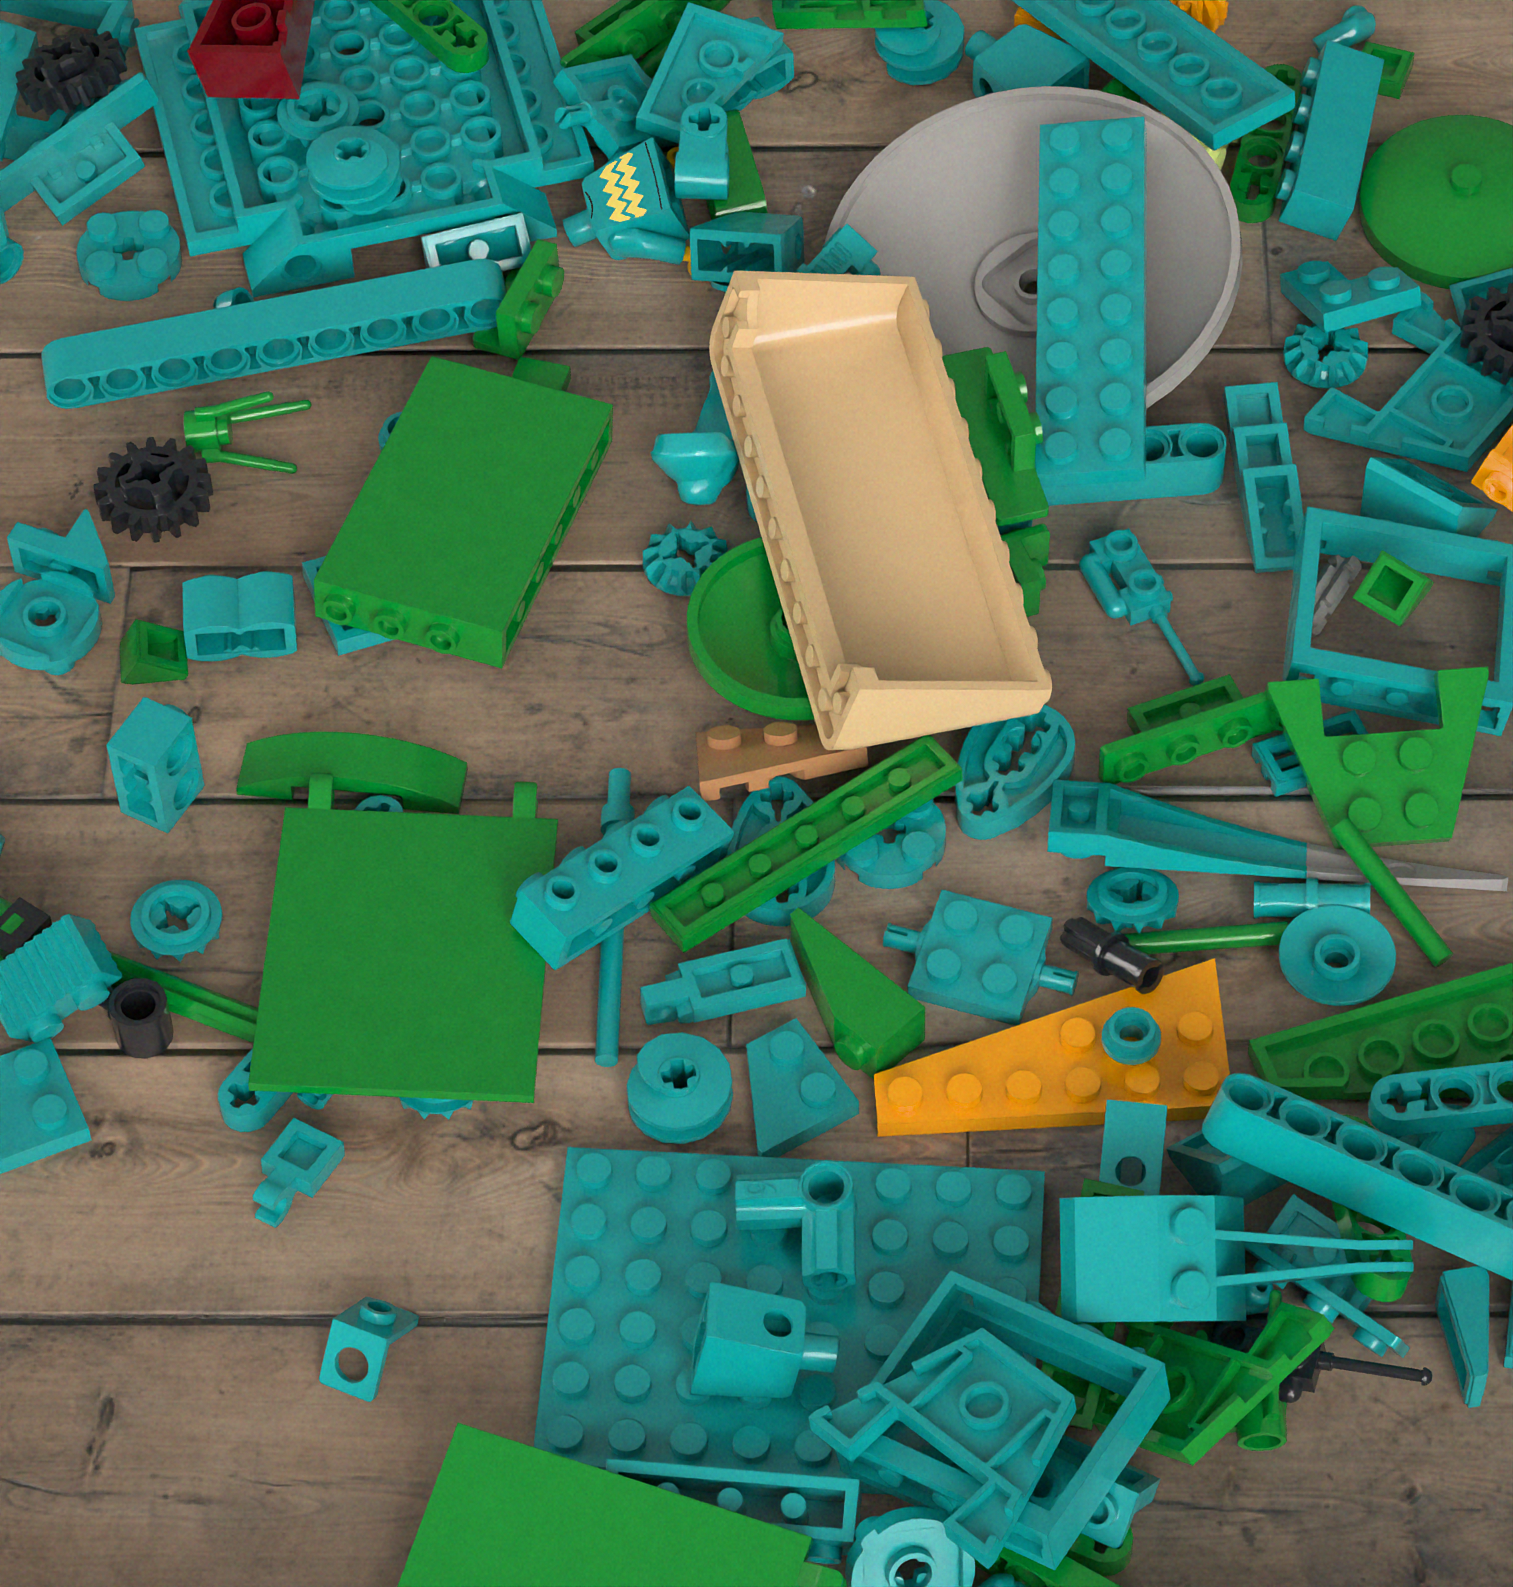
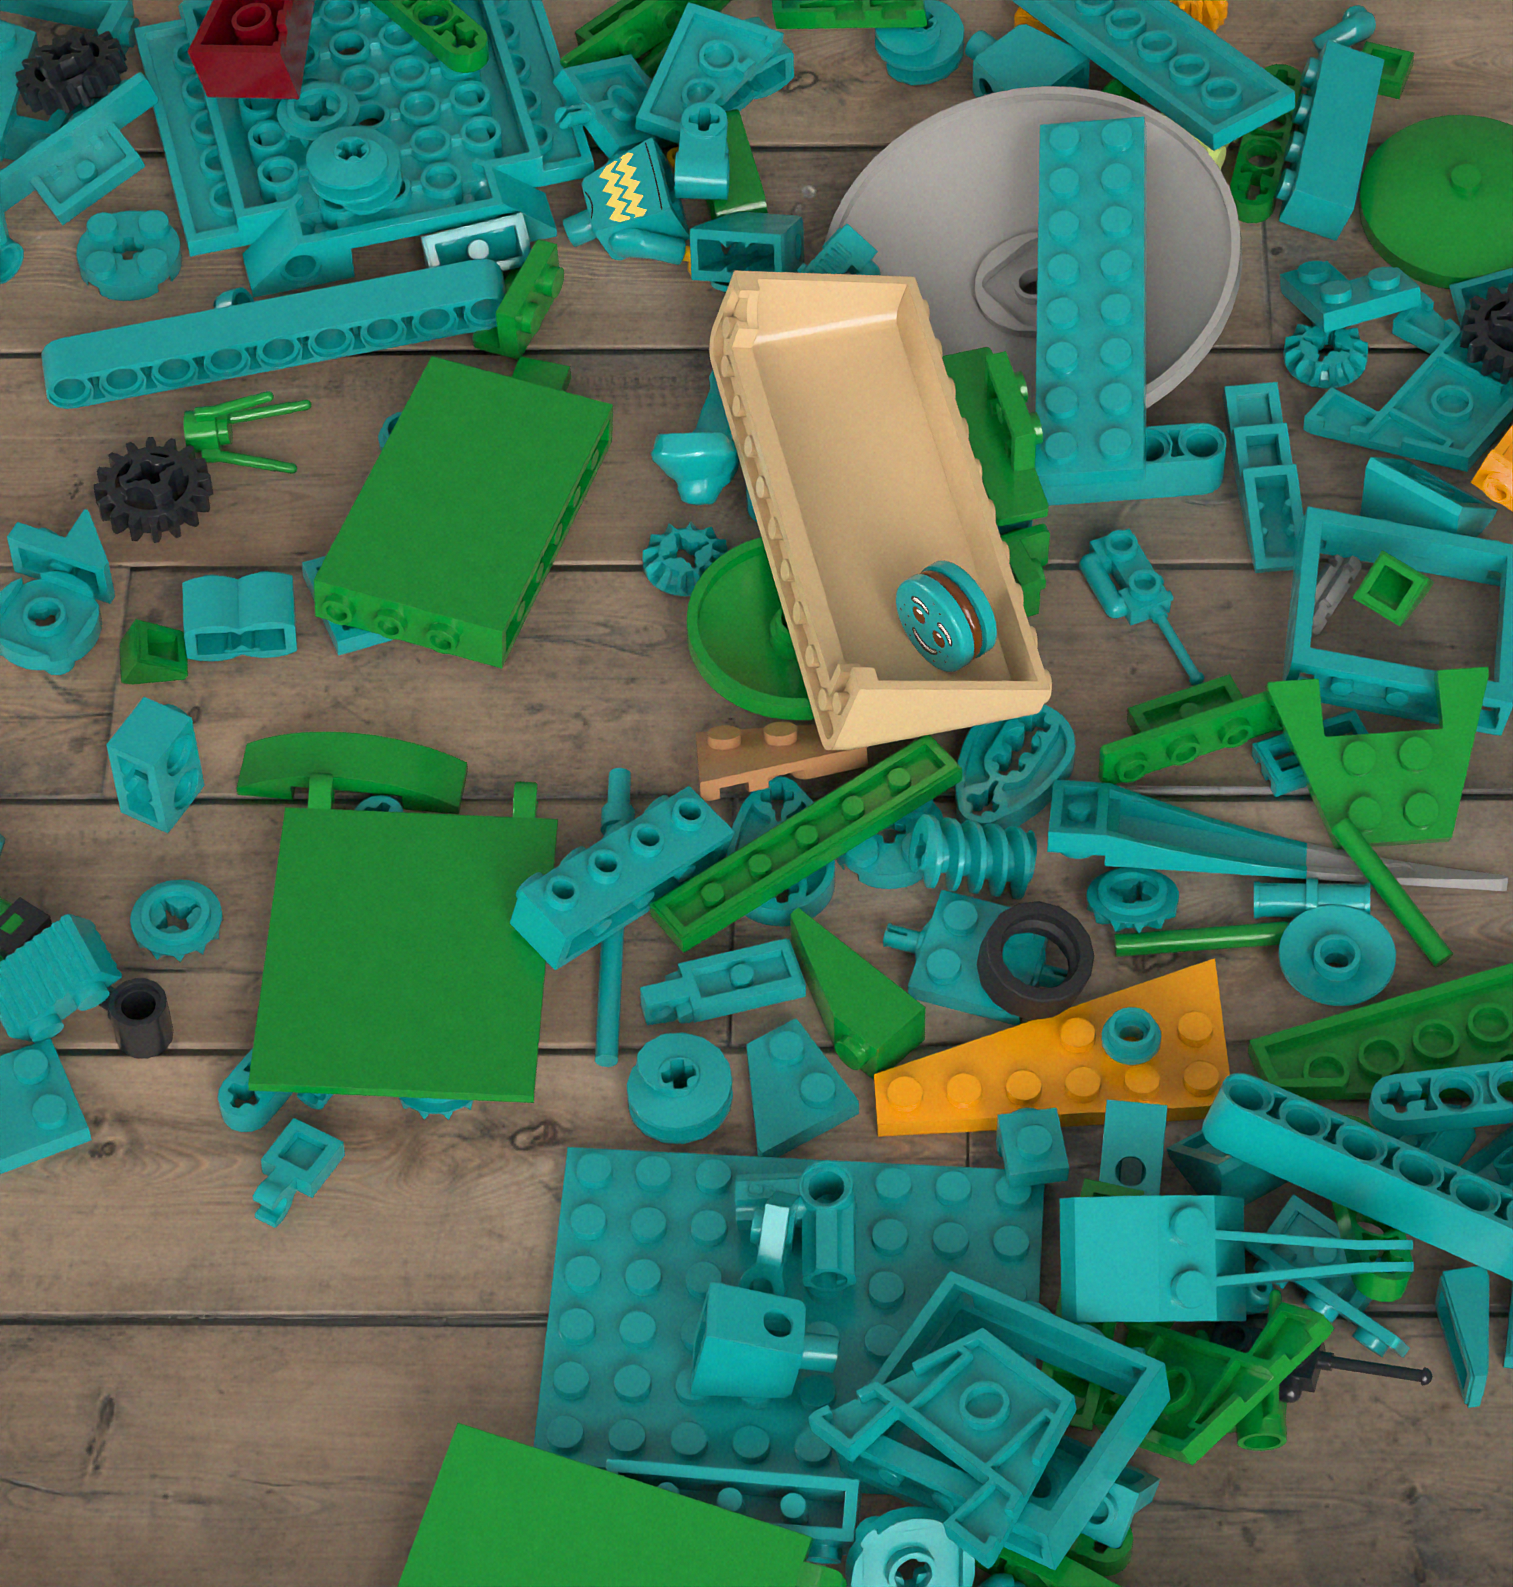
(194, 1000): green axle -> none
(371, 1329): teal bracket -> none
(774, 1232): none -> teal plate
(946, 616): none -> teal head
(973, 853): none -> teal piece
(1032, 1147): none -> teal bracket
(1056, 926): none -> black tyre
(1112, 954): black axle -> none

